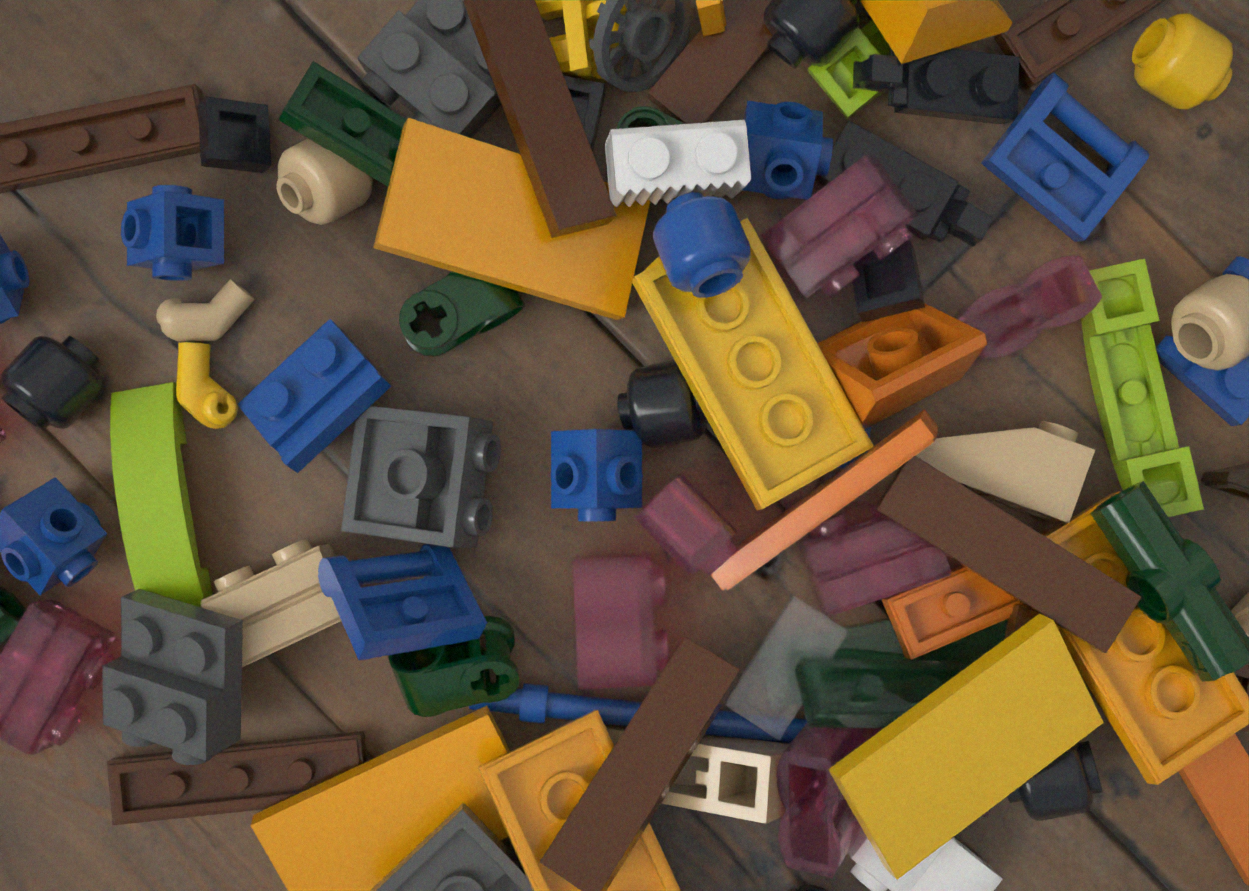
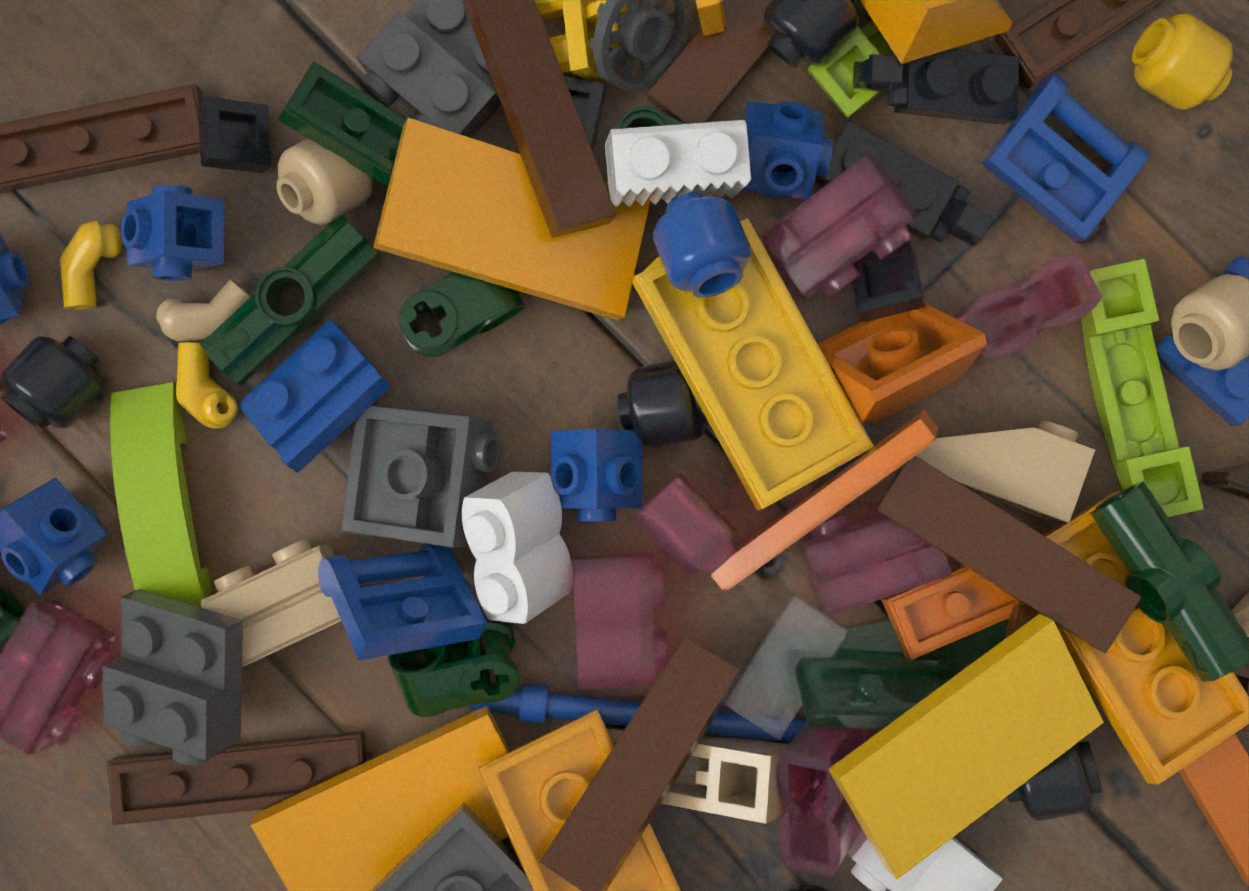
(79, 260): none -> yellow arm
(260, 329): none -> dark green piece
(517, 546): none -> white brick

